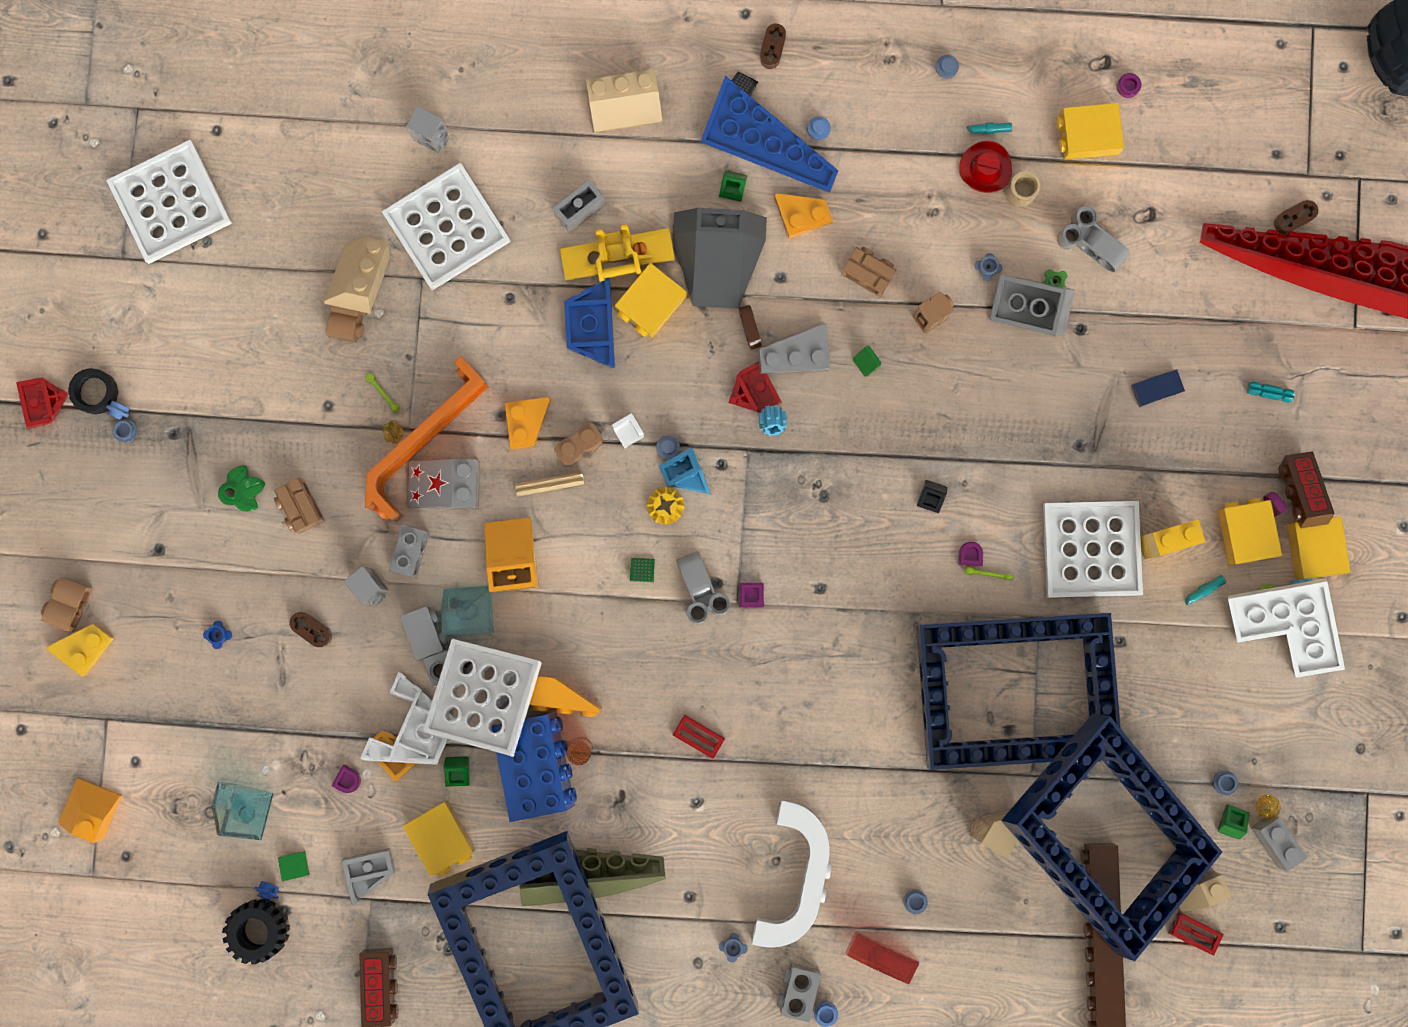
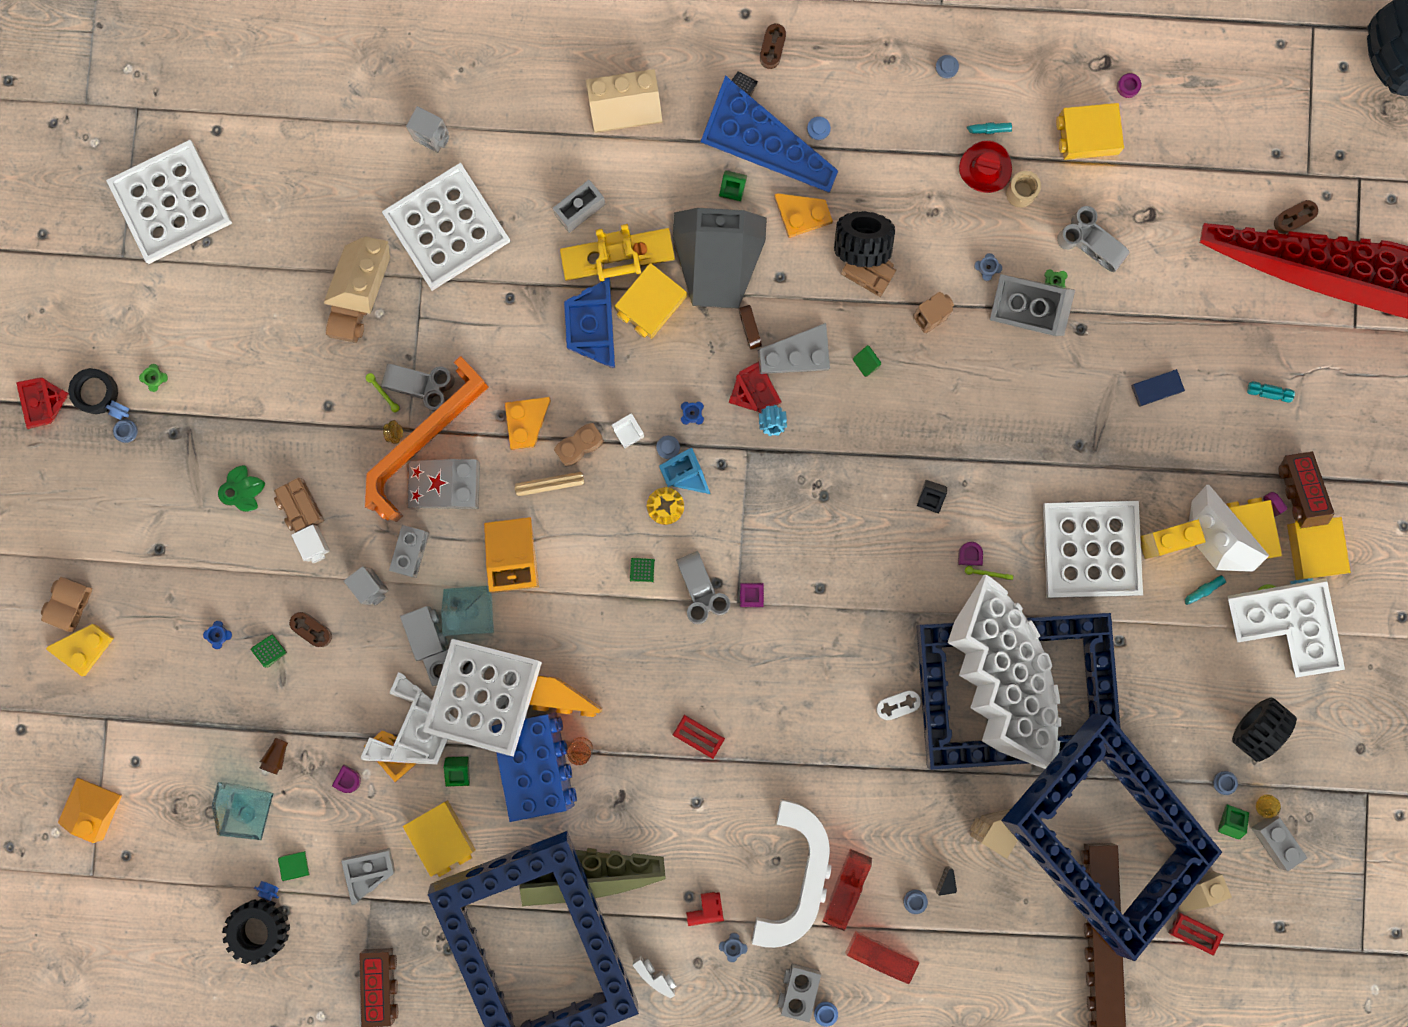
(146, 377): none -> bright green plate
(268, 651): none -> green slope
(274, 757): none -> reddish brown cone
(311, 544): none -> white brick
(418, 383): none -> light grey piece
(659, 982): none -> white slope
(687, 417): none -> blue plate
(711, 911): none -> red piece
(847, 889): none -> clear red slope
(864, 239): none -> black tyre
(900, 710): none -> white beam
(947, 882): none -> black slope
(1010, 675): none -> white brick
(1227, 540): none -> white wedge
(1264, 729): none -> black tyre

